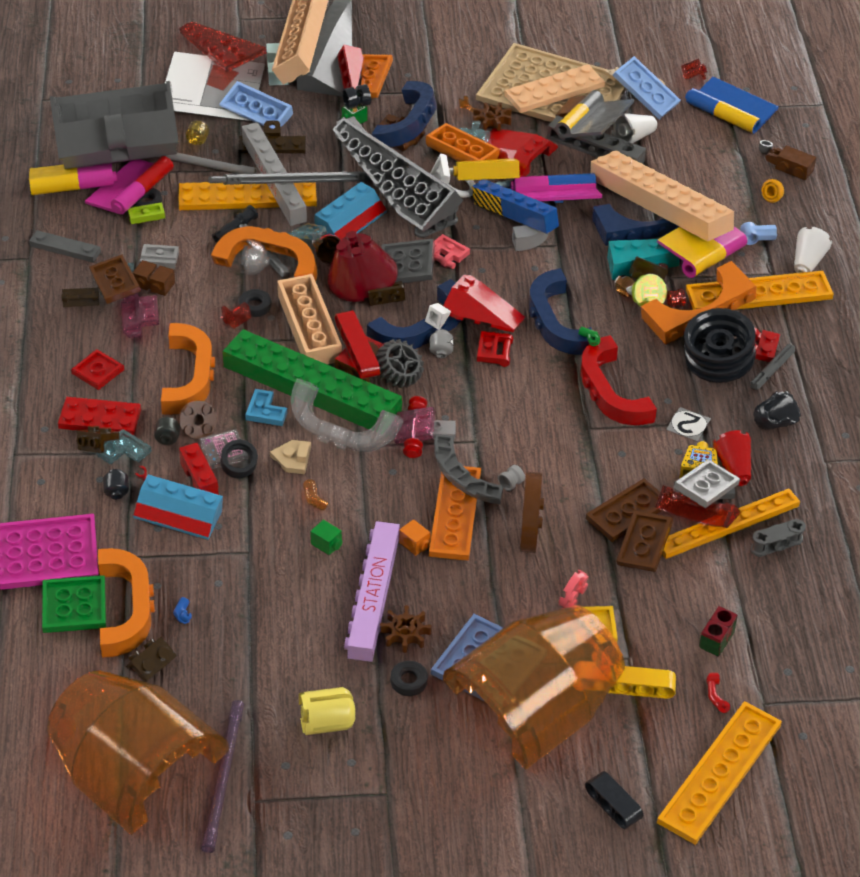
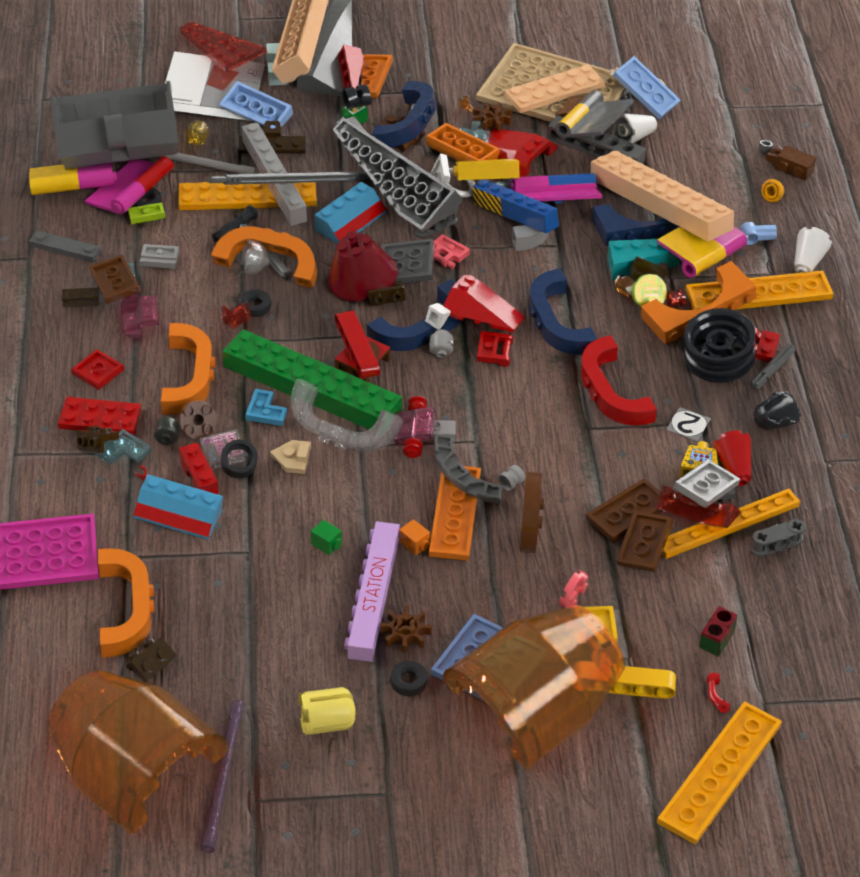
(74, 604): green plate -> none
(115, 484): black head -> none
(159, 282): reddish brown piece -> none
(180, 611): blue arm -> none
(309, 231): clear light blue plate -> none
(309, 318): light nougat brick -> none
(311, 495): clear orange arm -> none
(326, 247): dark brown hat -> none
(403, 359): dark grey gear -> none
(591, 335): green arm -> none
(614, 800): black beam -> none
(693, 69): clear red bracket -> none
(732, 104): blue door -> none

